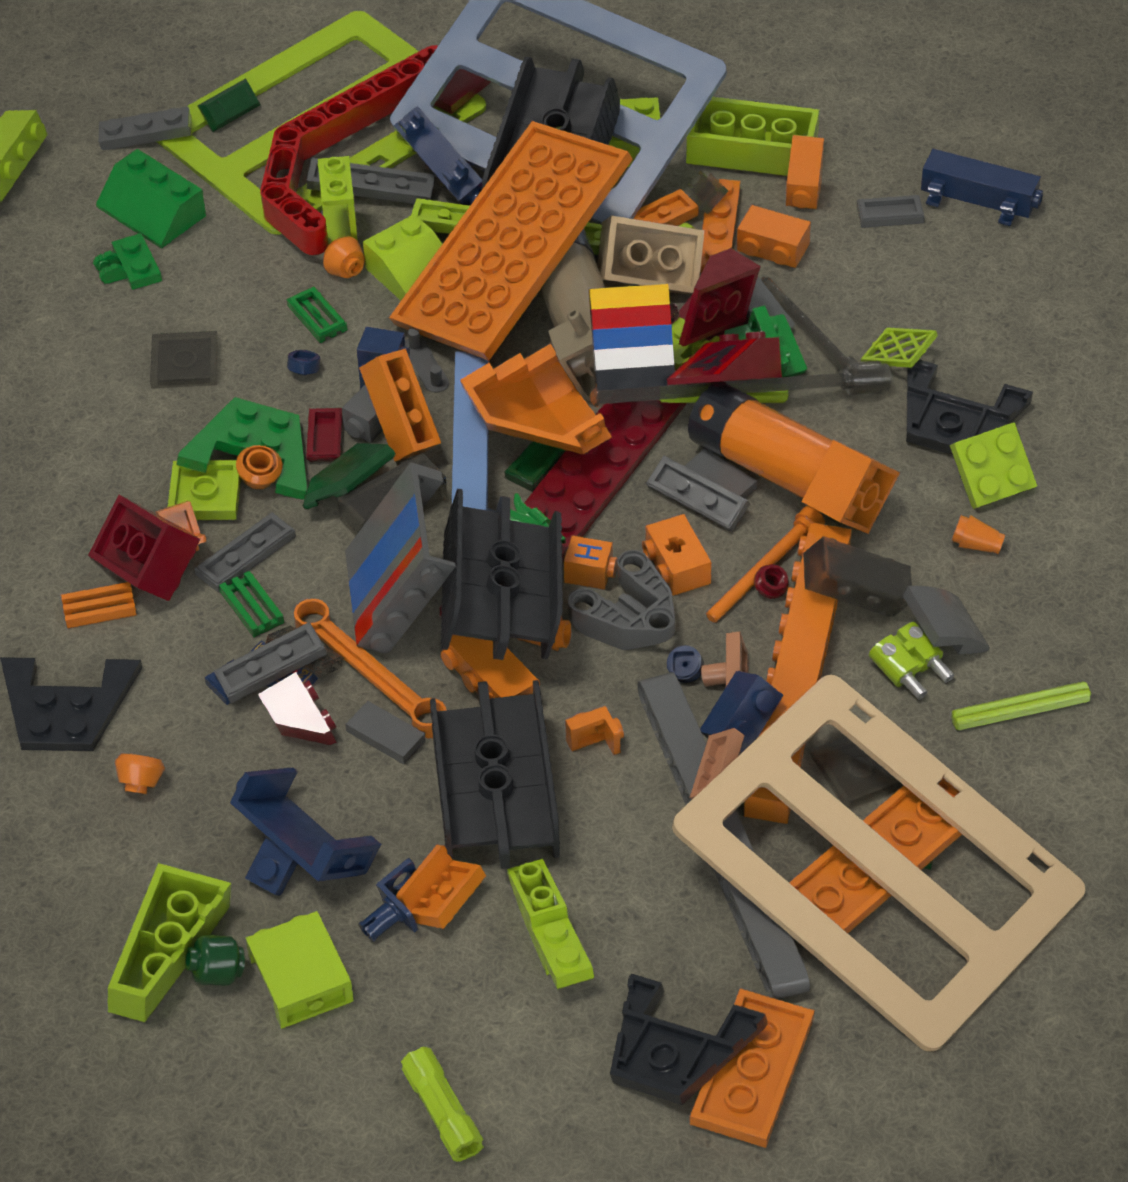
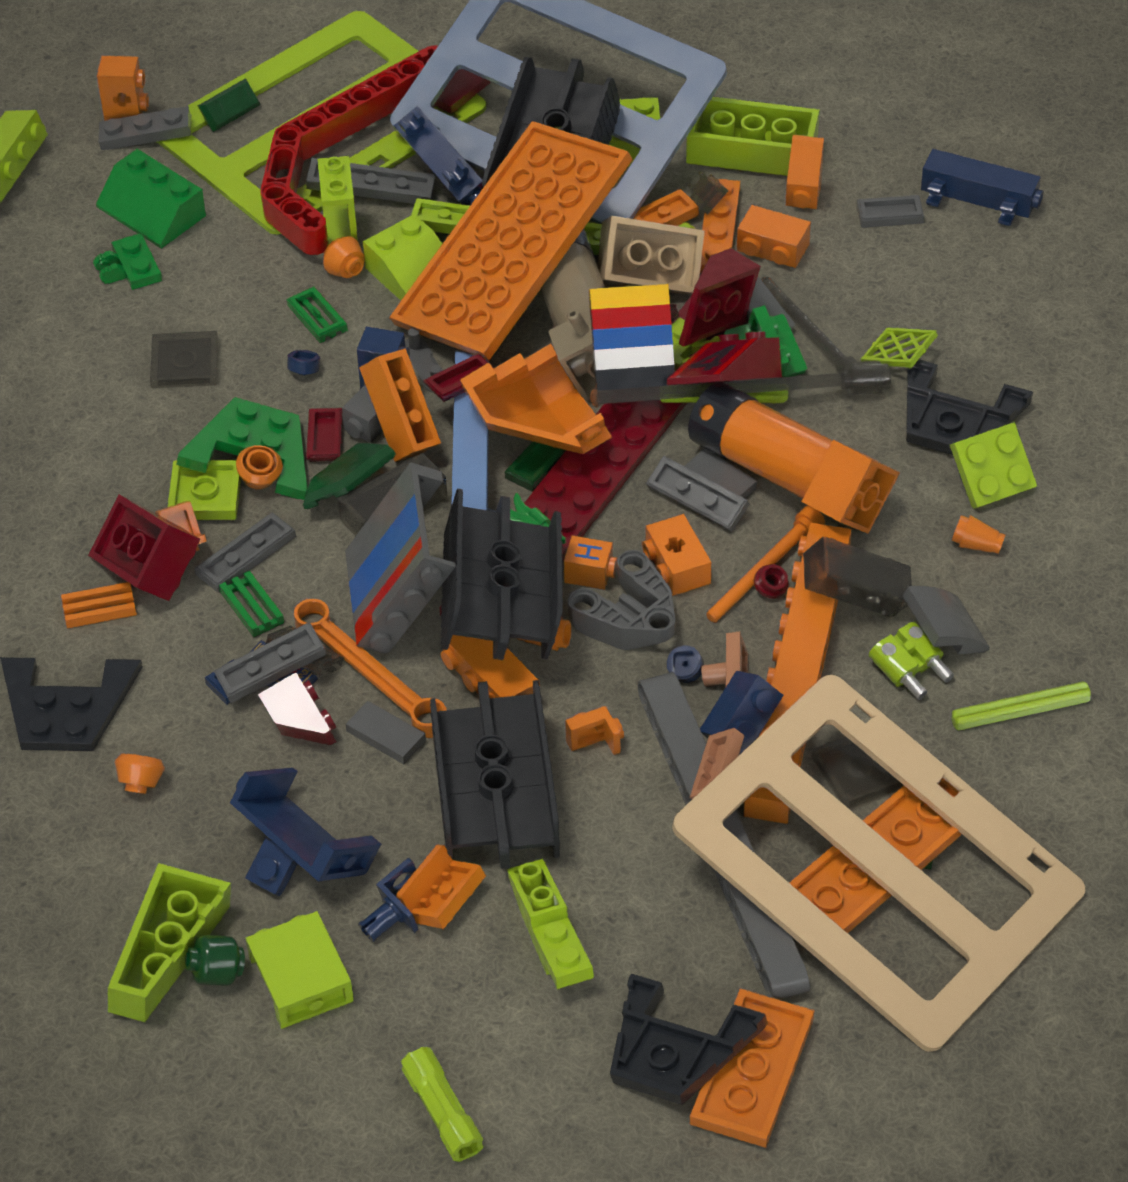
(121, 87): none -> orange brick
(447, 382): none -> dark red tile

